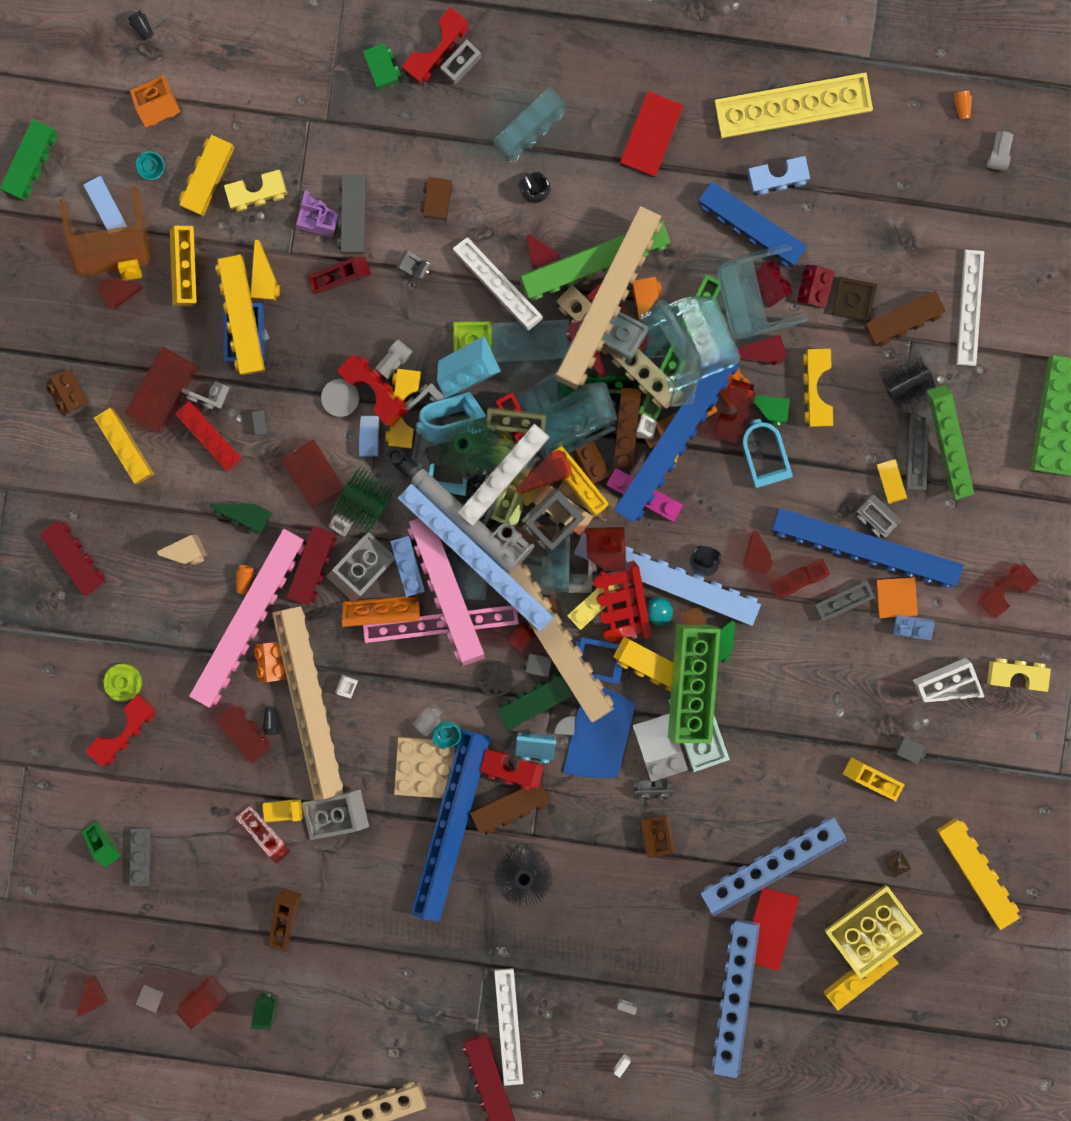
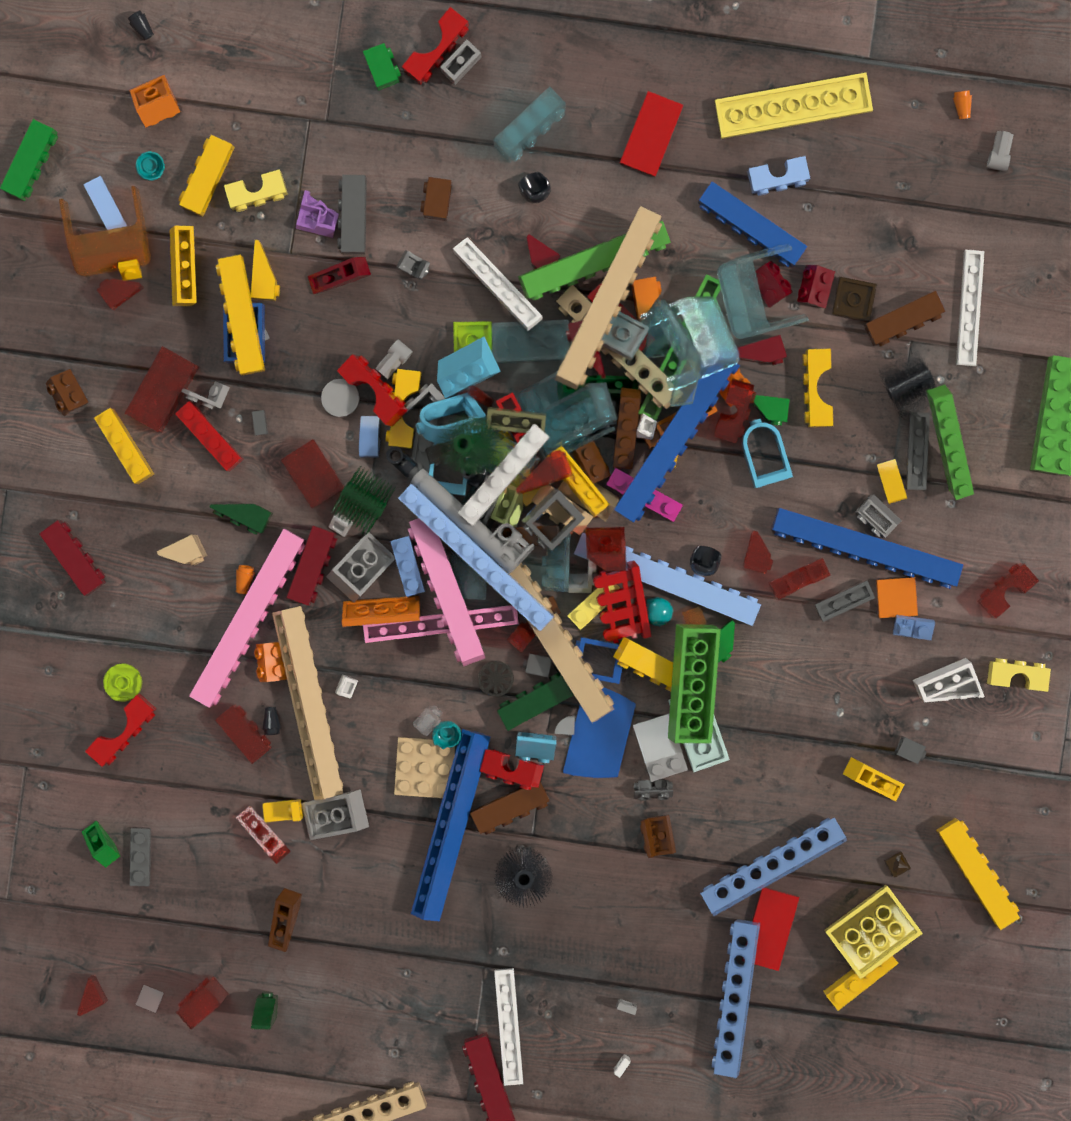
(480, 396): none -> clear red axle

